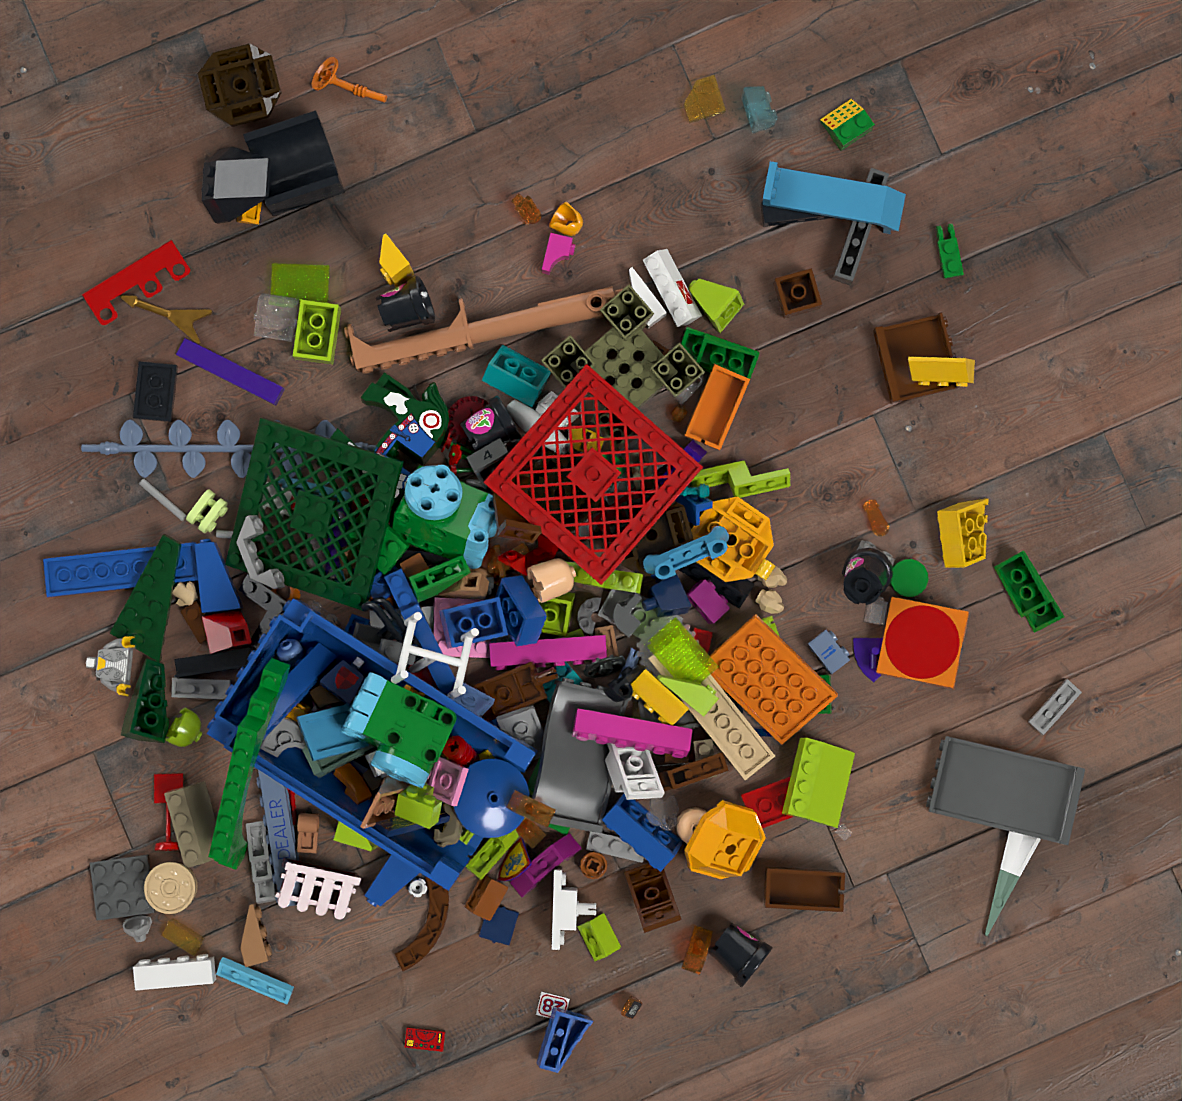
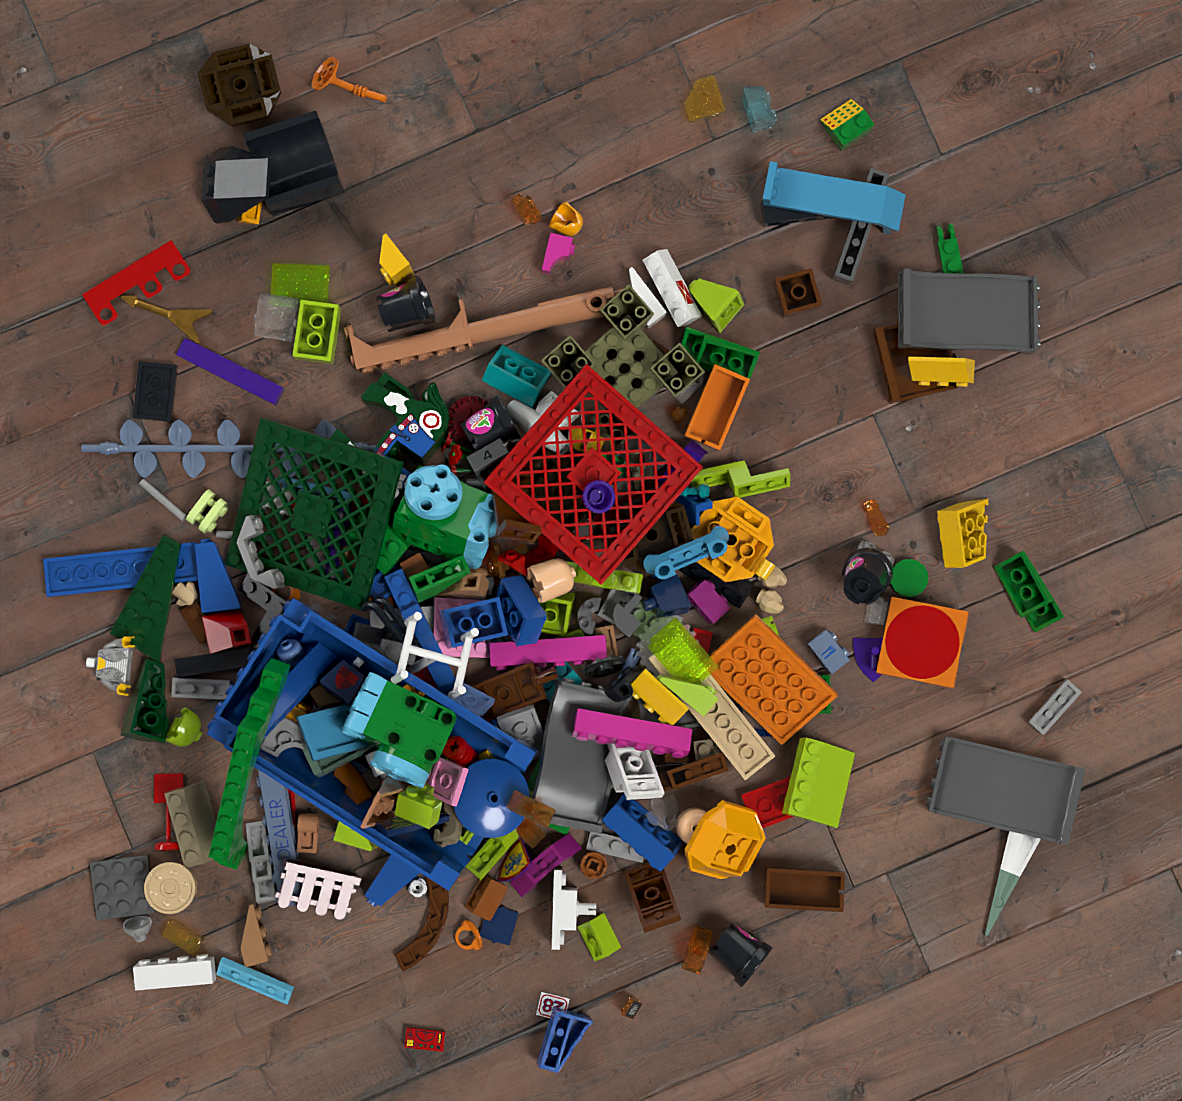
(469, 926): none -> orange piece
(598, 496): none -> dark purple hat
(843, 832): clear window -> none
(968, 311): none -> dark grey panel

